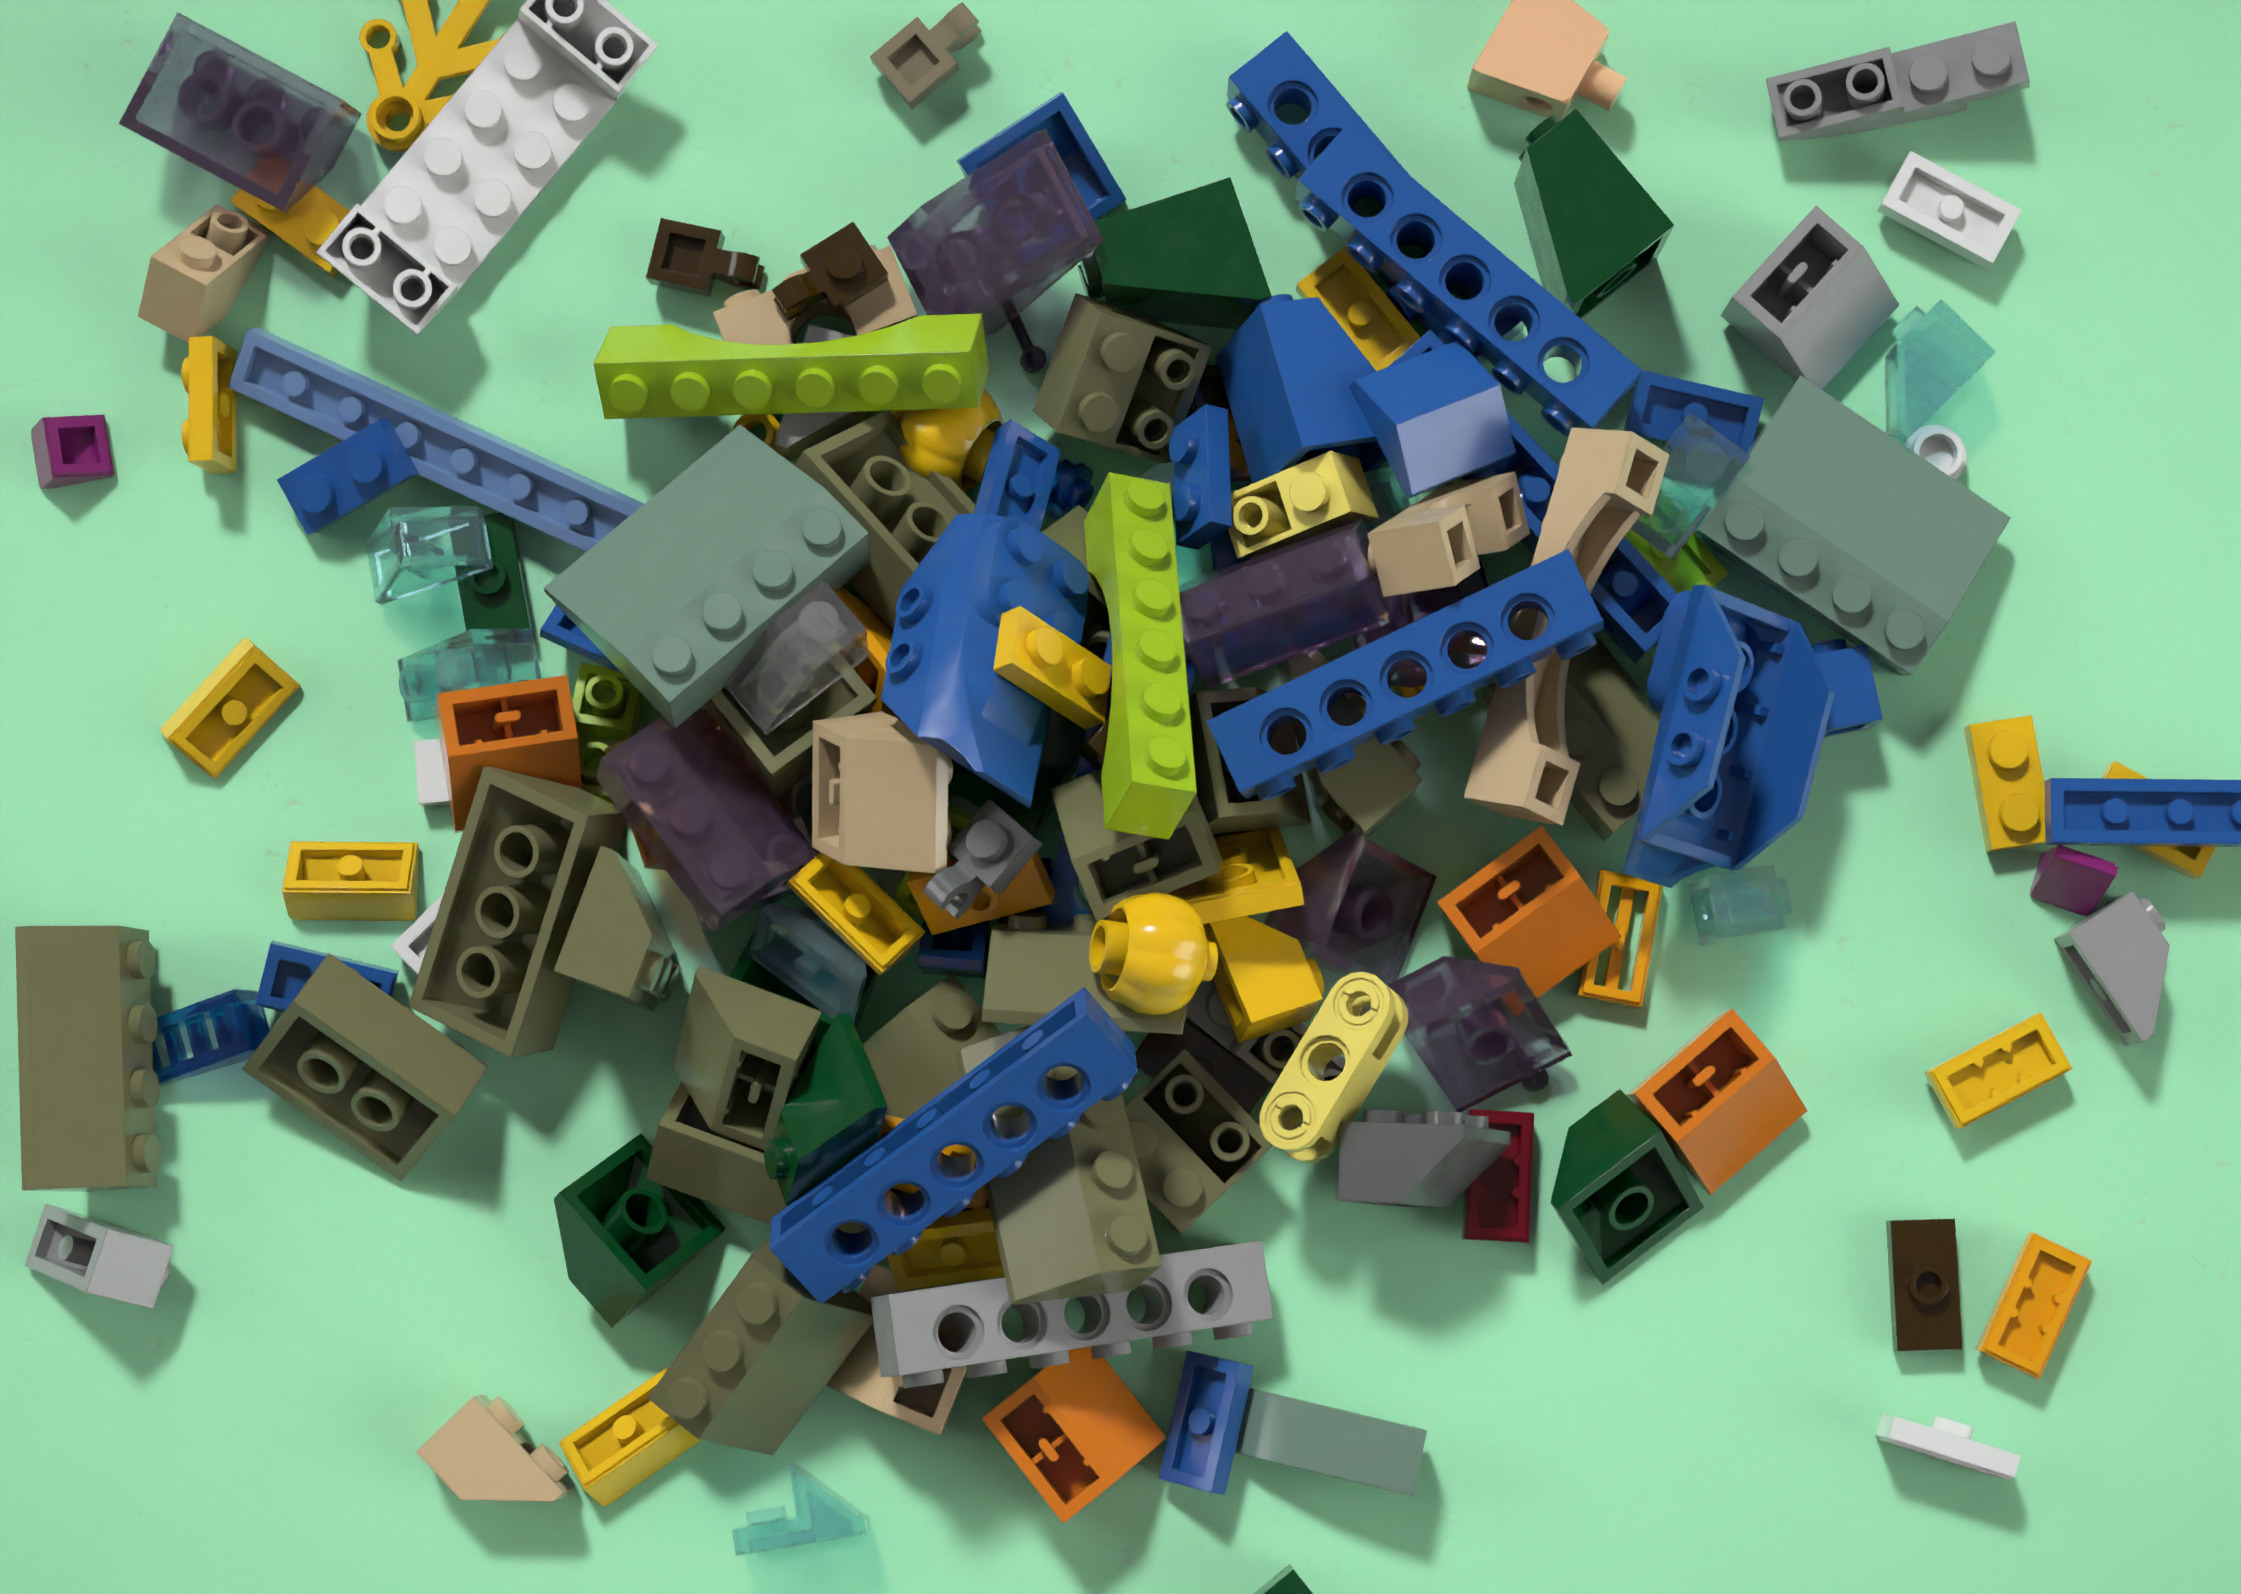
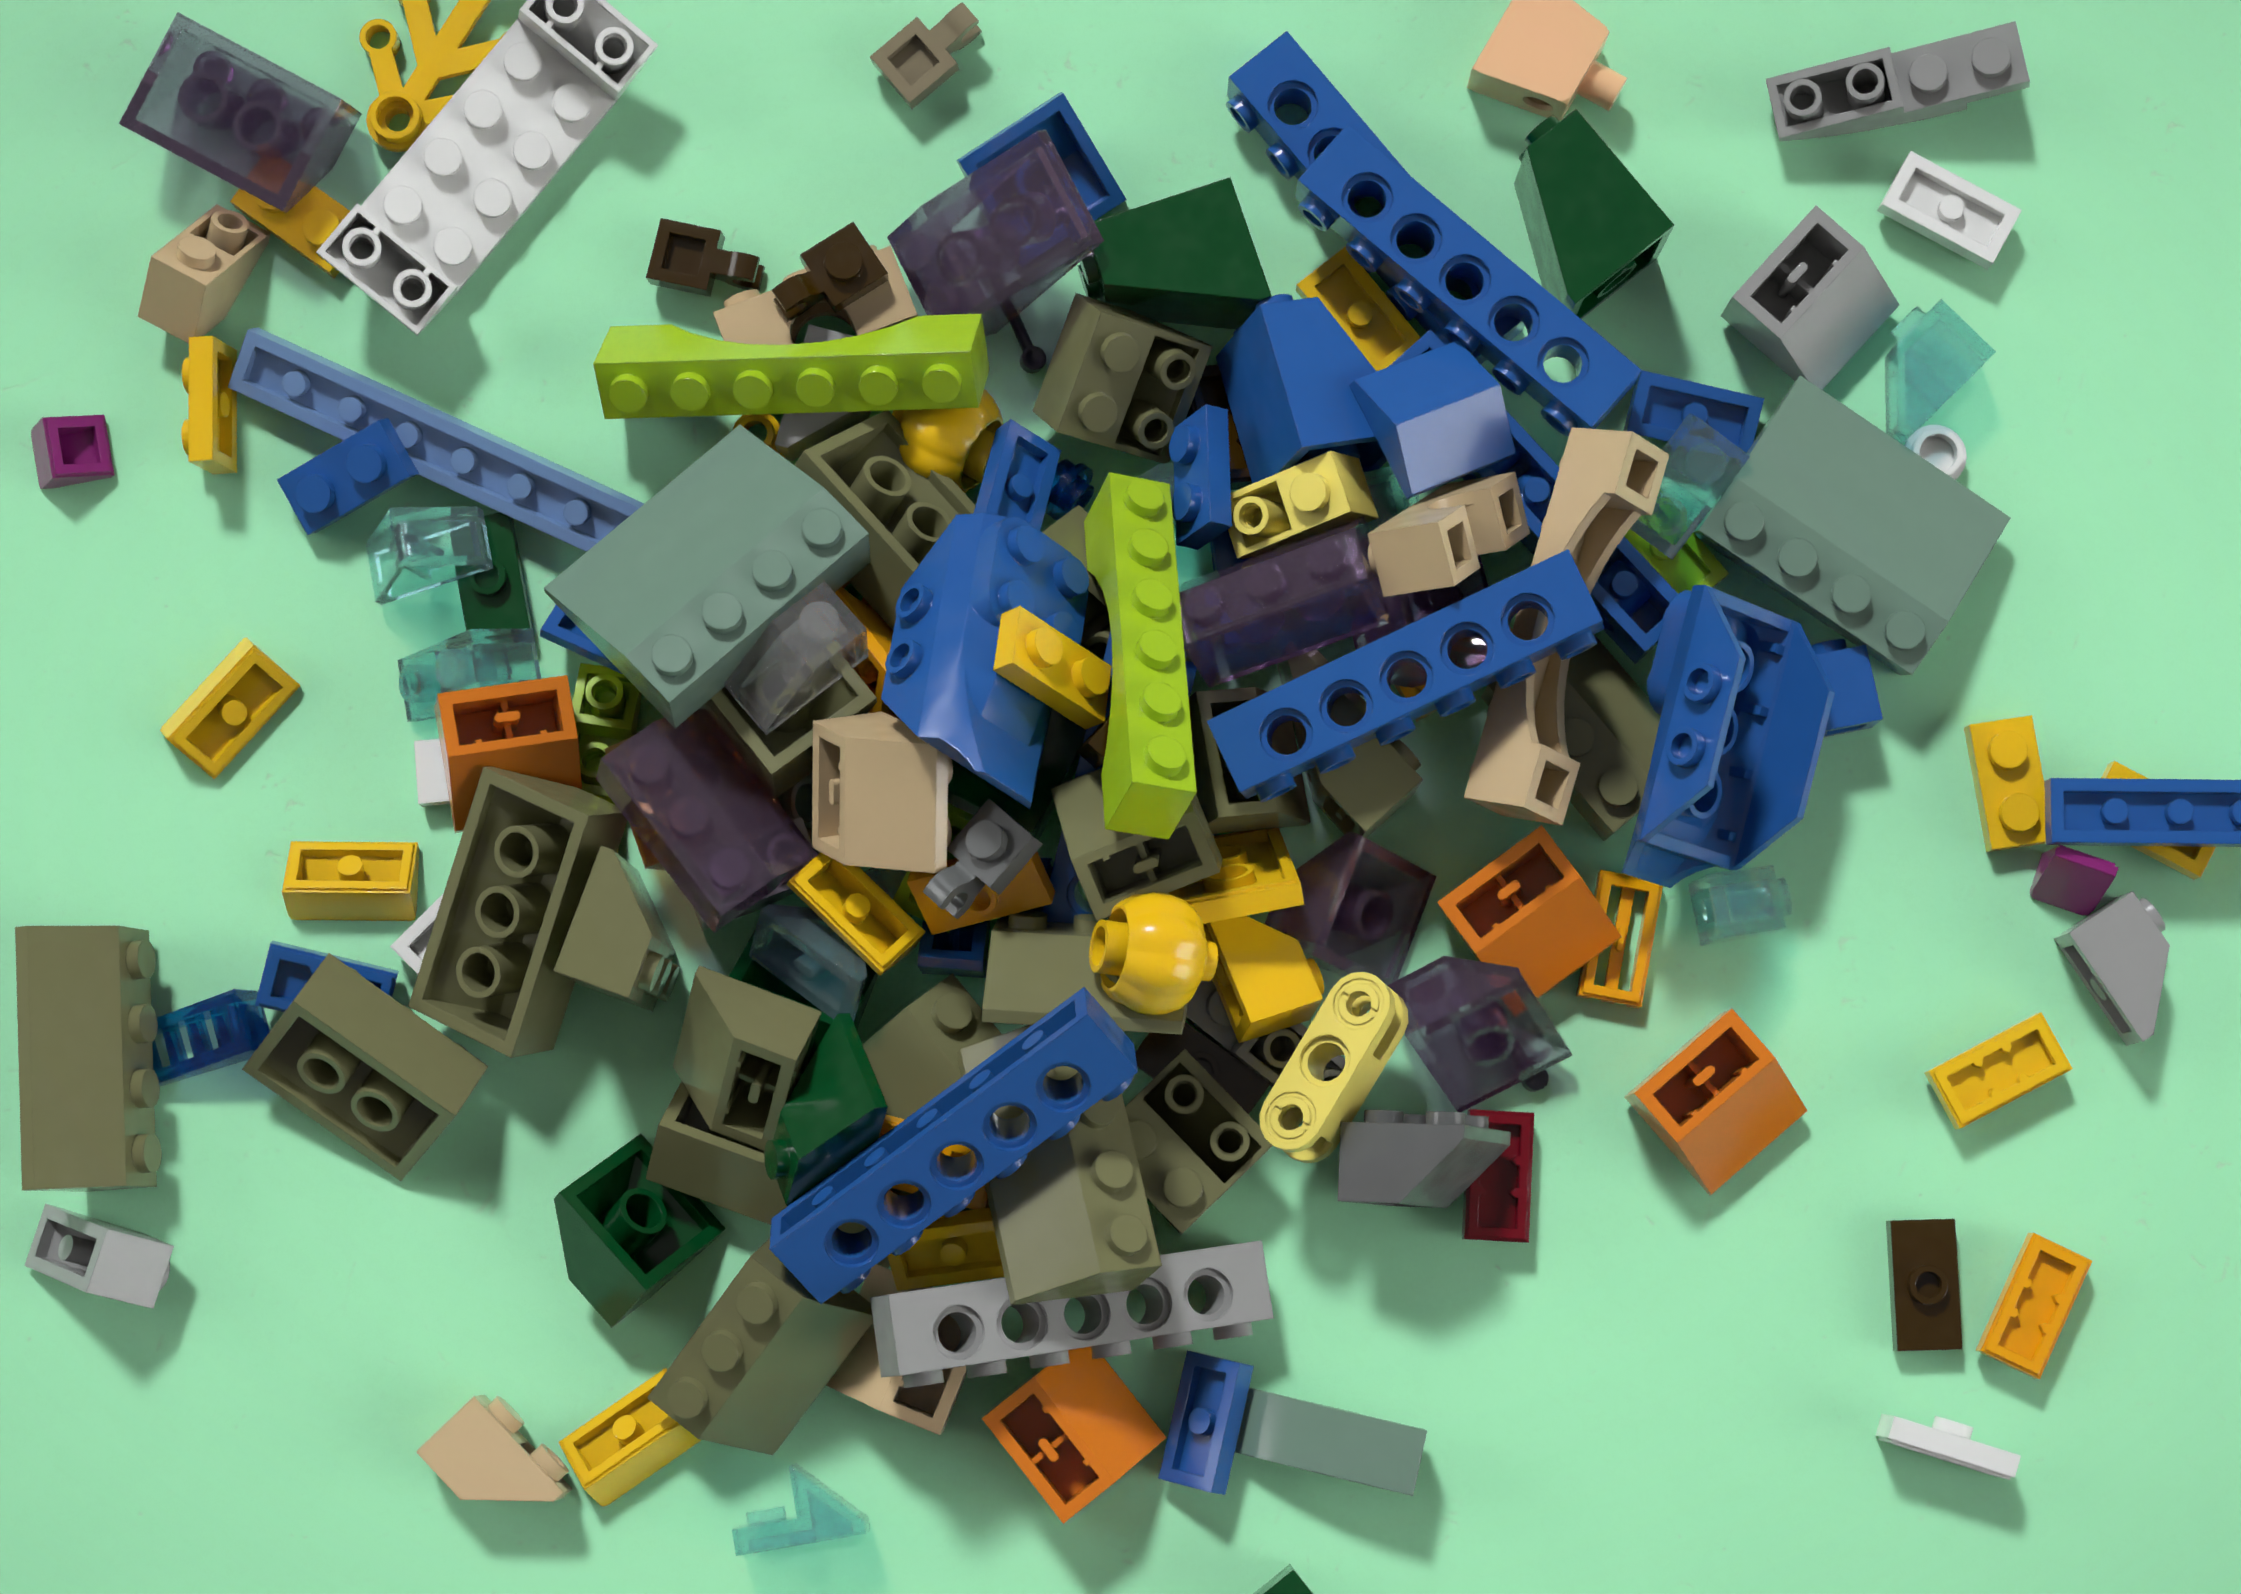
(1619, 1186): dark green slope -> none

